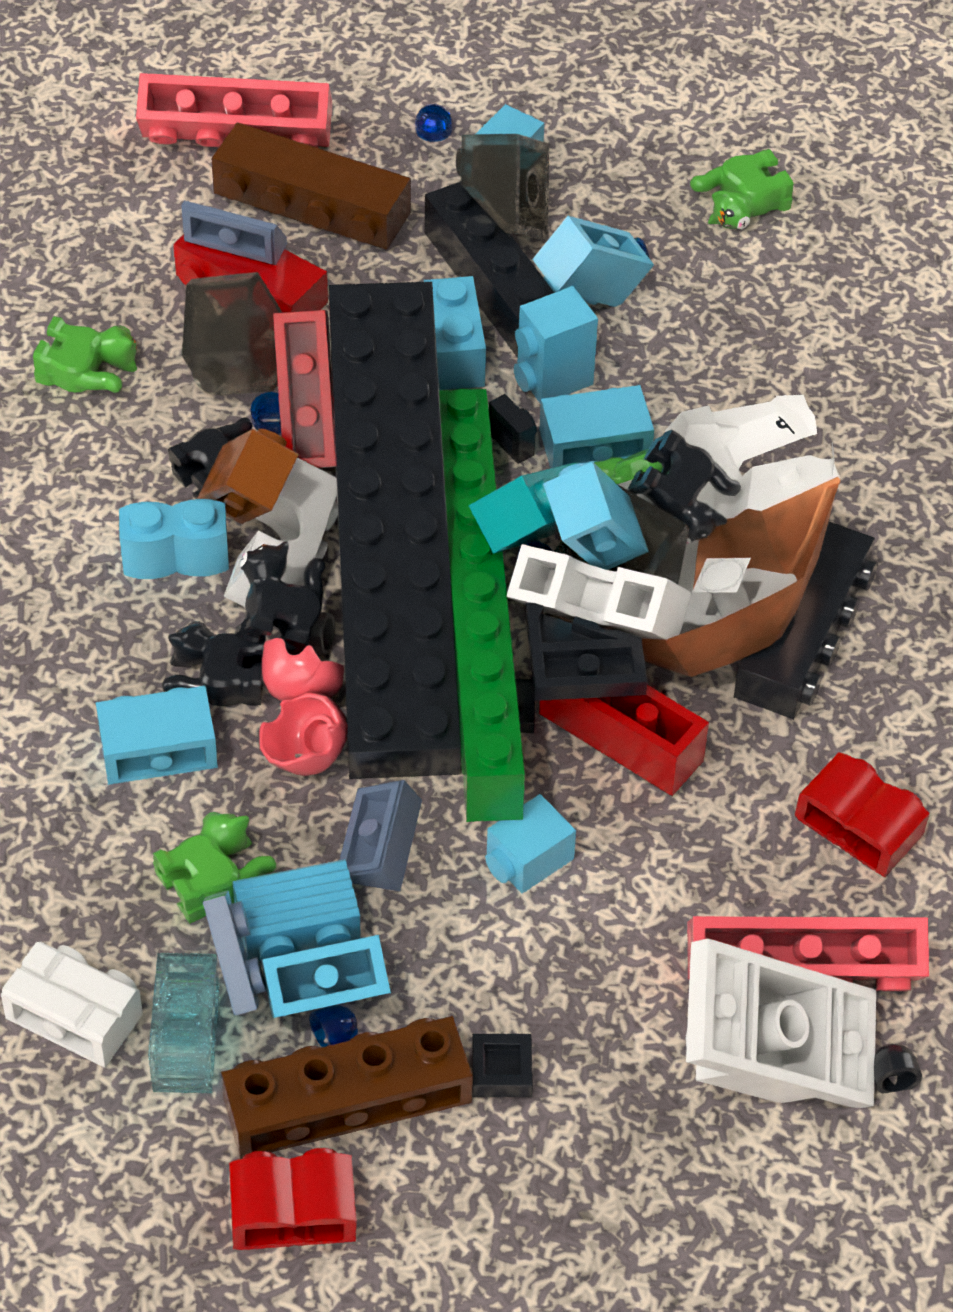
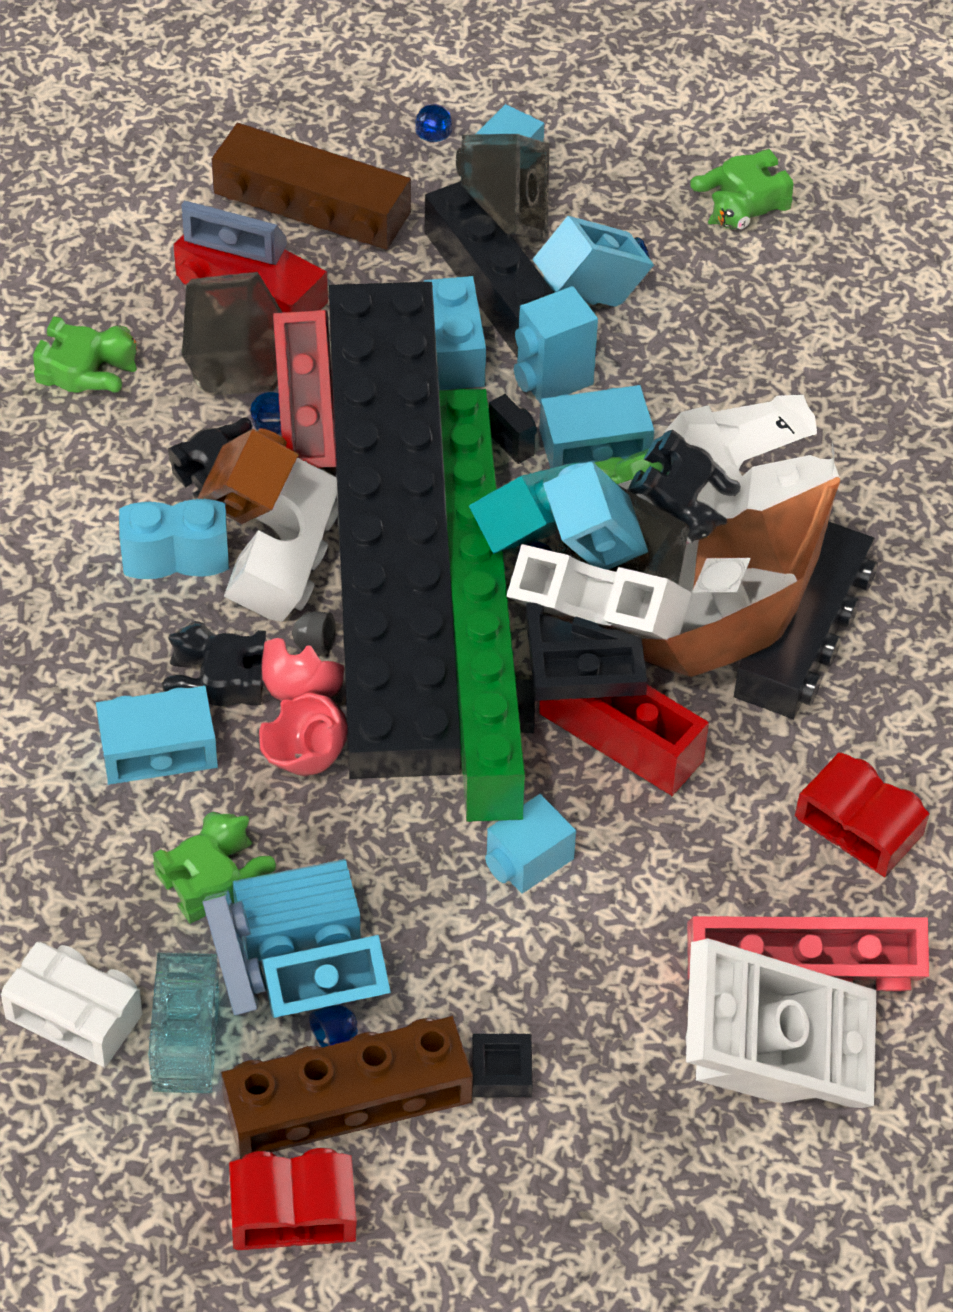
(211, 106): coral brick -> none
(279, 604): black animal -> none
(381, 834): sand blue slope -> none
(899, 1062): black hinge -> none

